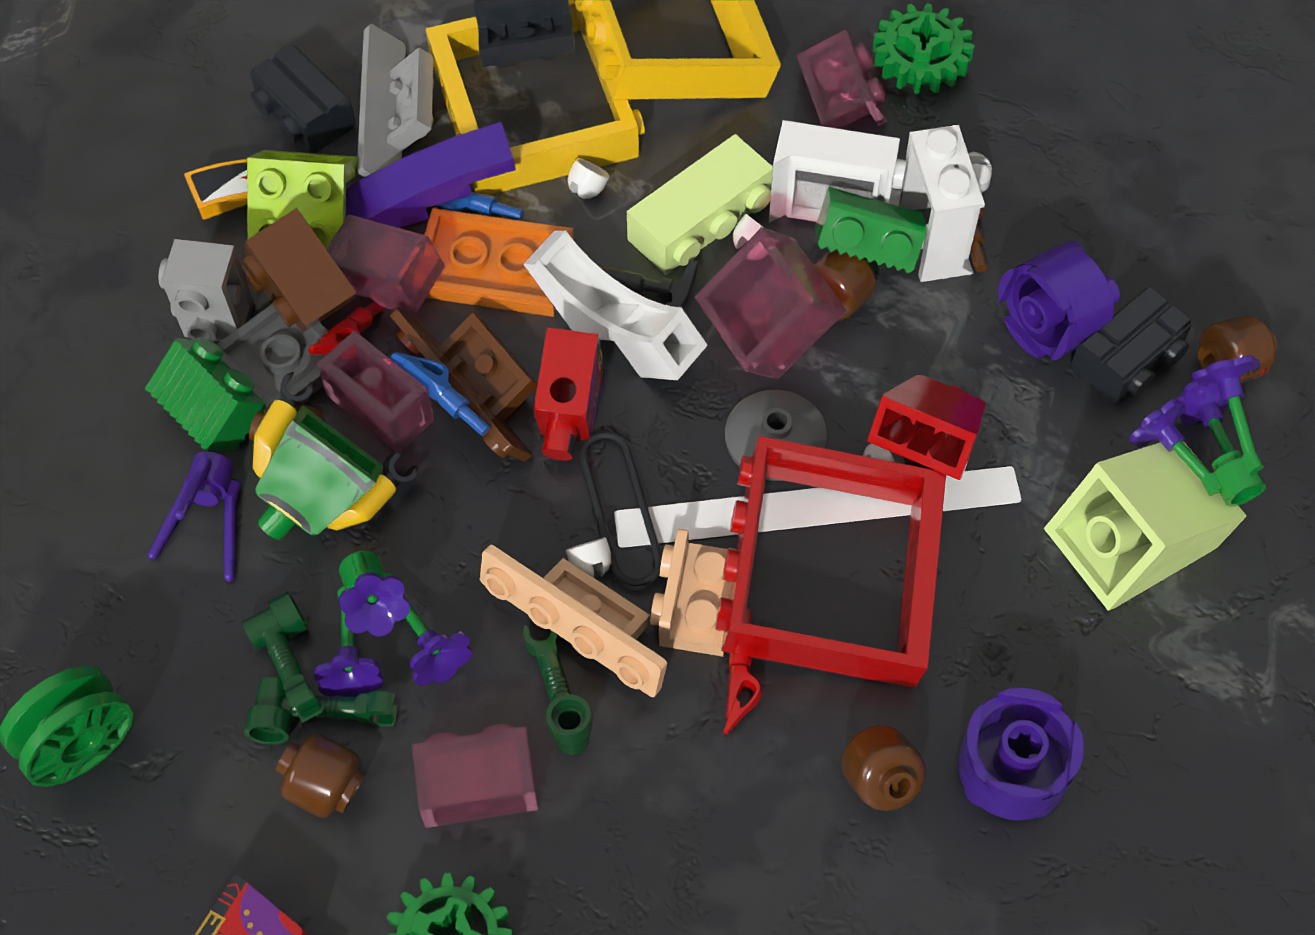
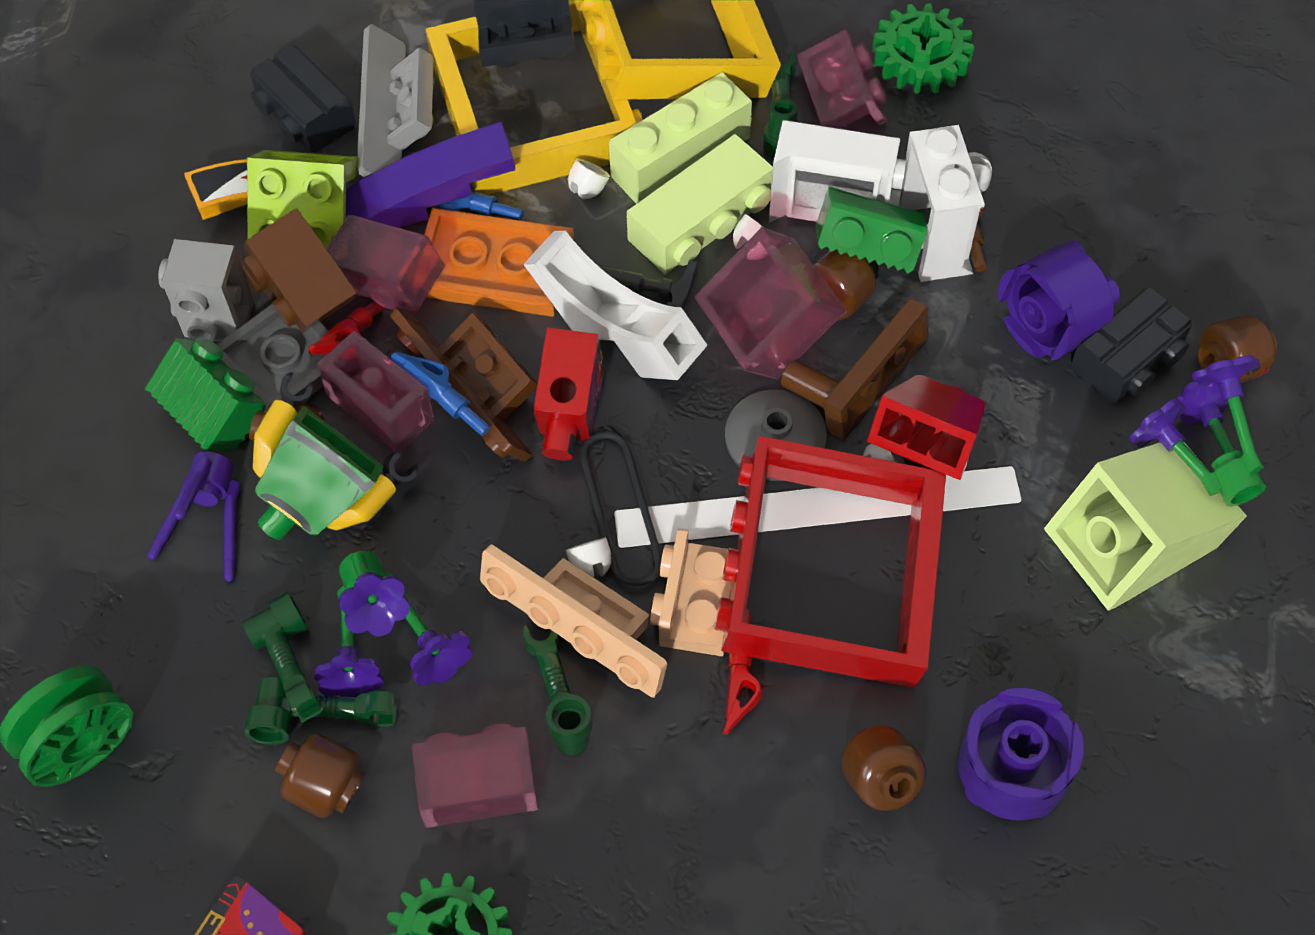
(678, 136): none -> yellowish green brick
(782, 107): none -> dark green brick
(861, 387): none -> reddish brown piece

